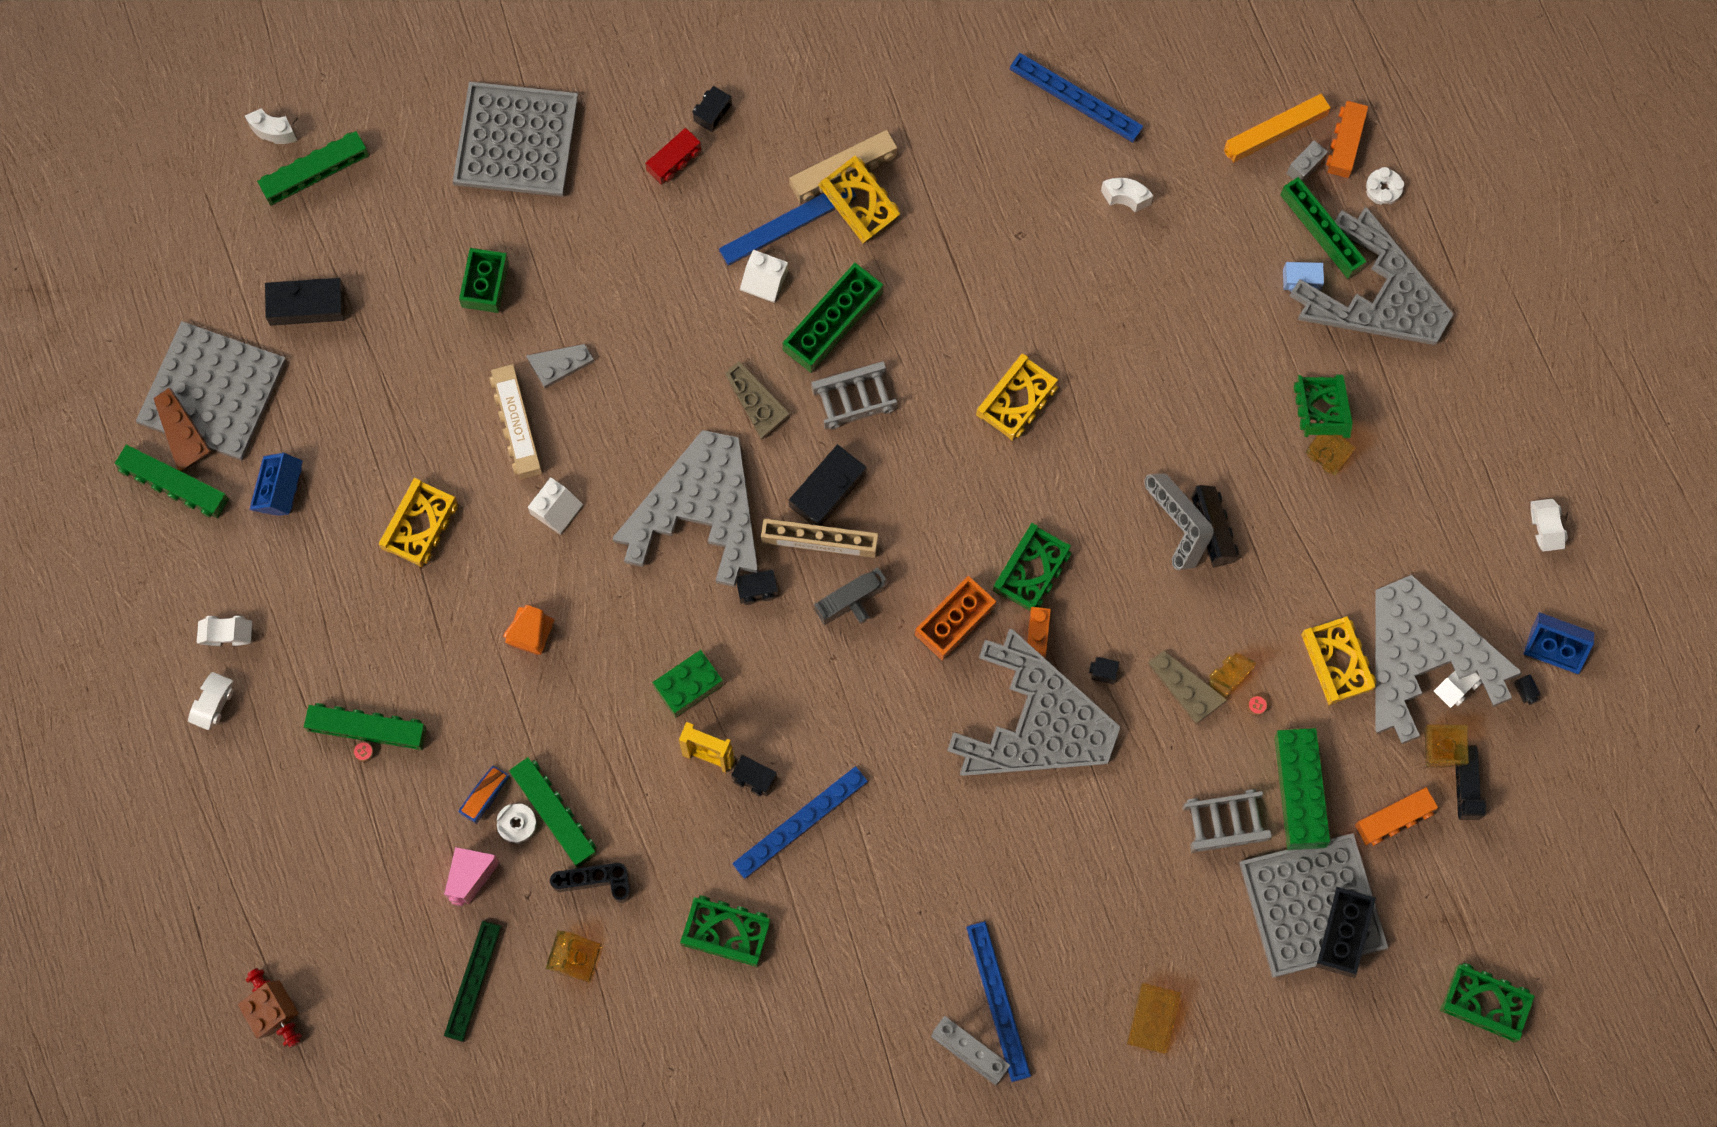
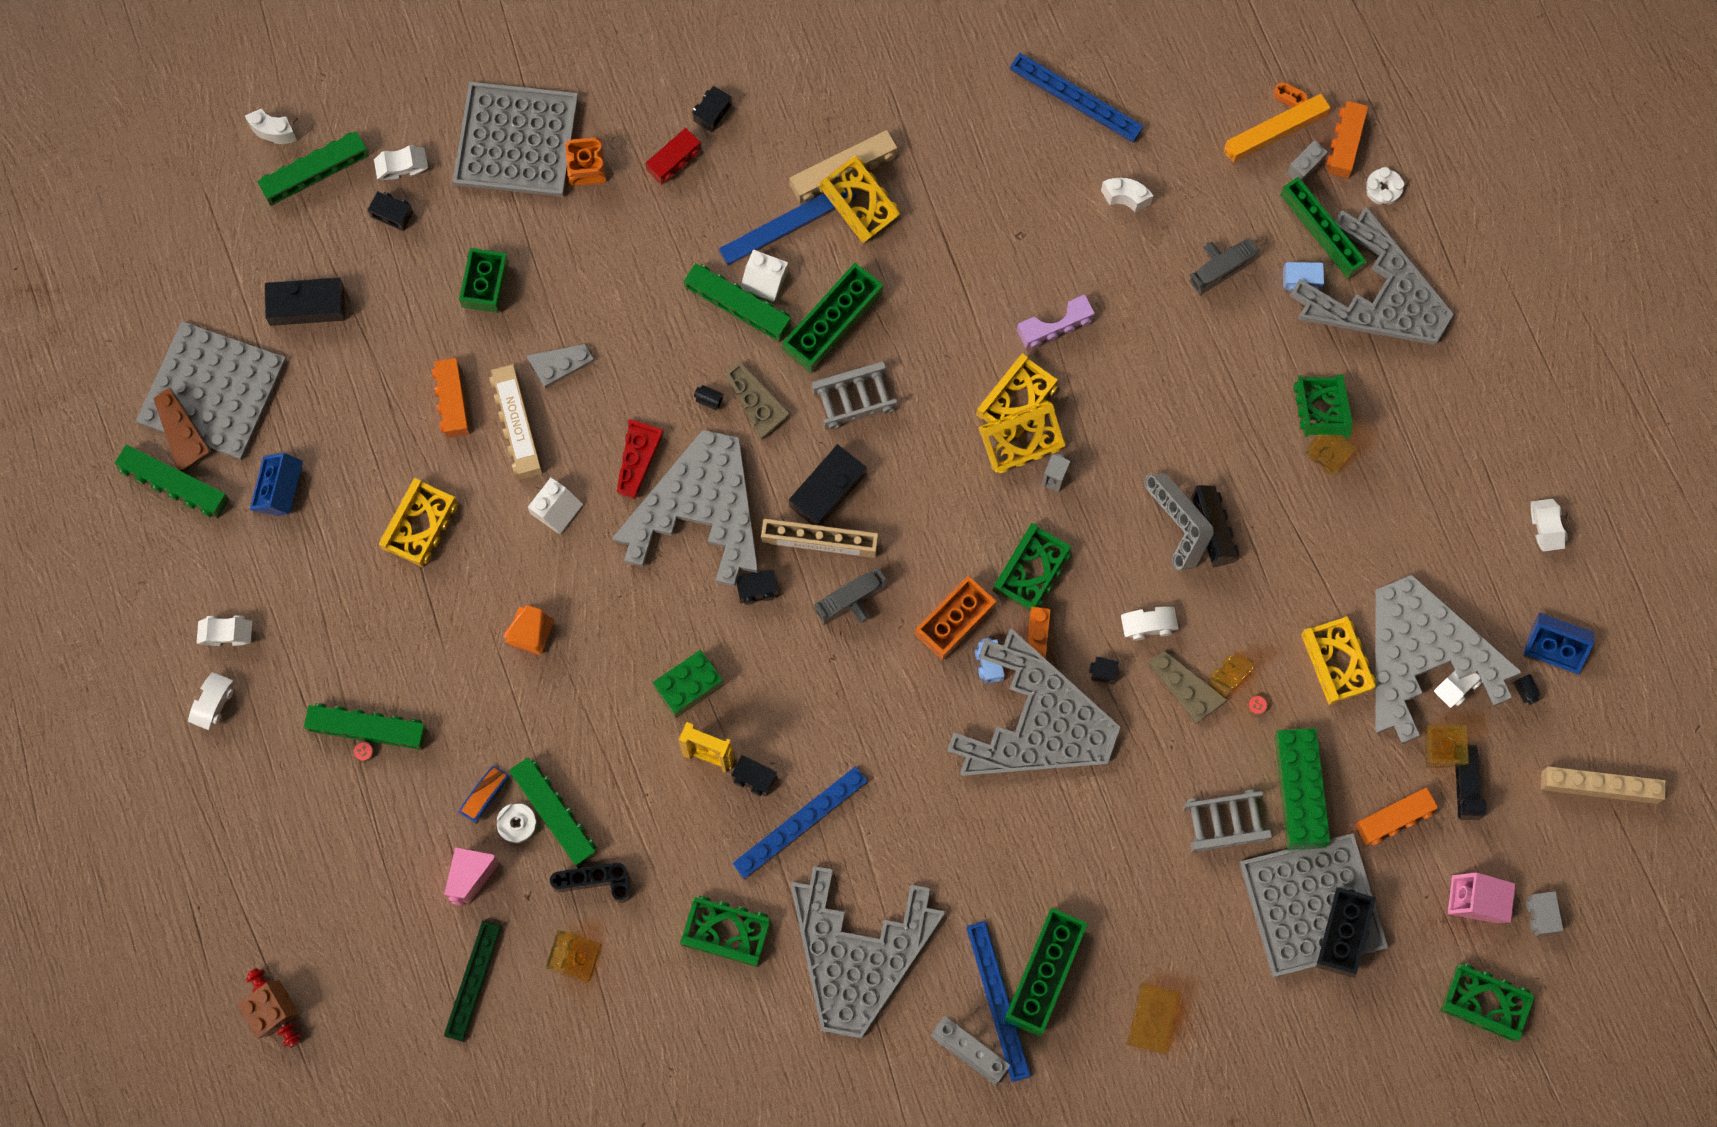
(390, 210): none -> black brick
(392, 164): none -> white brick
(451, 397): none -> orange brick
(585, 161): none -> orange piece
(639, 452): none -> red wing
(708, 397): none -> black brick
(737, 302): none -> green brick
(852, 971): none -> light grey wing
(988, 671): none -> light blue brick
(997, 429): none -> yellow fence
(1035, 332): none -> lavender arch
(1045, 972): none -> green brick
(1055, 472): none -> light grey brick
(1141, 624): none -> white brick
(1222, 264): none -> dark grey piece
(1290, 95): none -> orange beam
(1481, 898): none -> bright pink slope
(1544, 914): none -> light grey brick
(1603, 785): none -> tan brick

